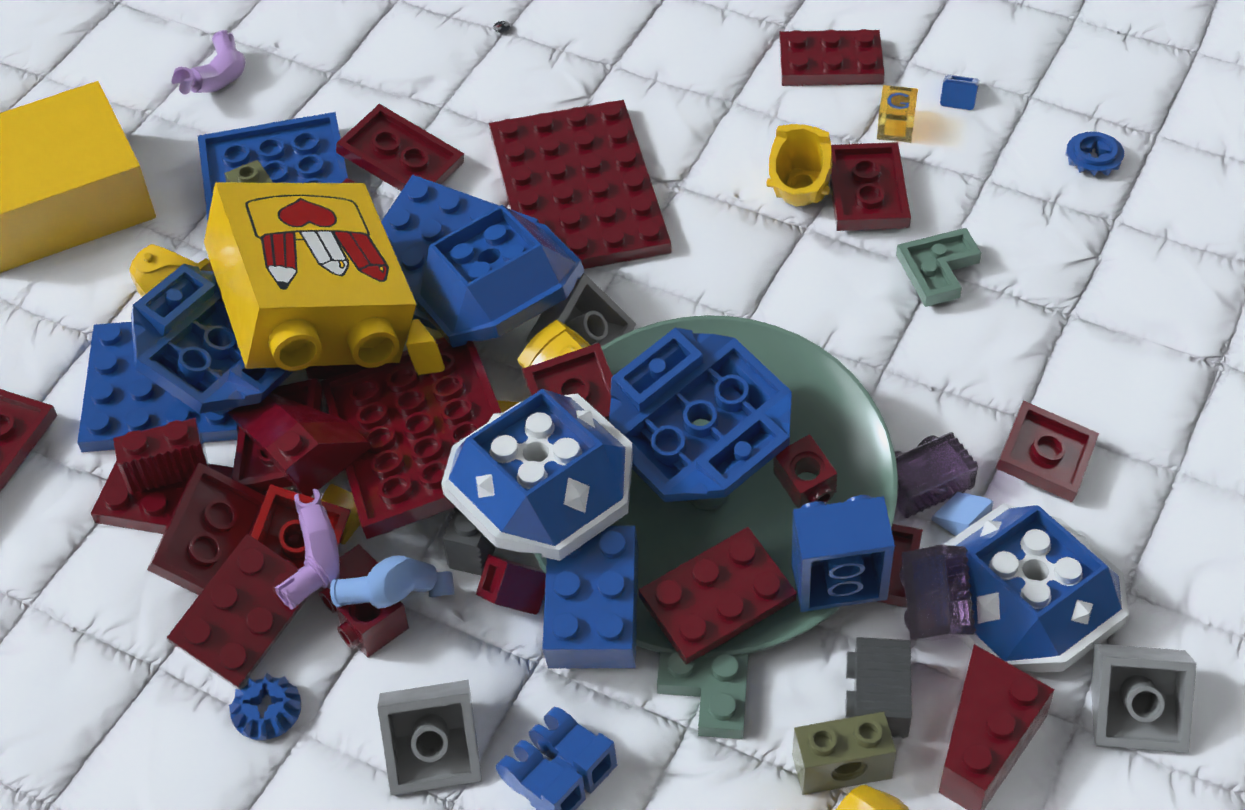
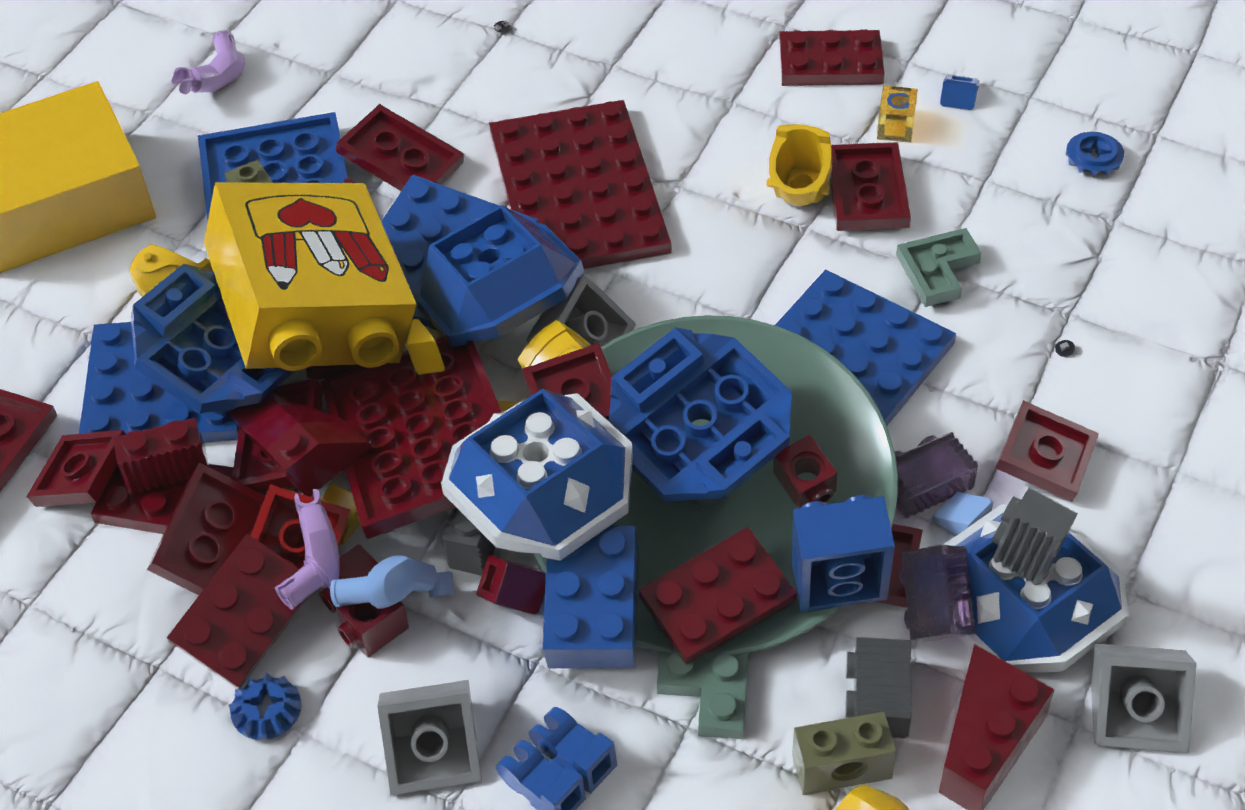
(76, 470): none -> dark red plate
(871, 336): none -> blue plate
(1032, 534): none -> dark grey brick
(1065, 348): none -> black piece

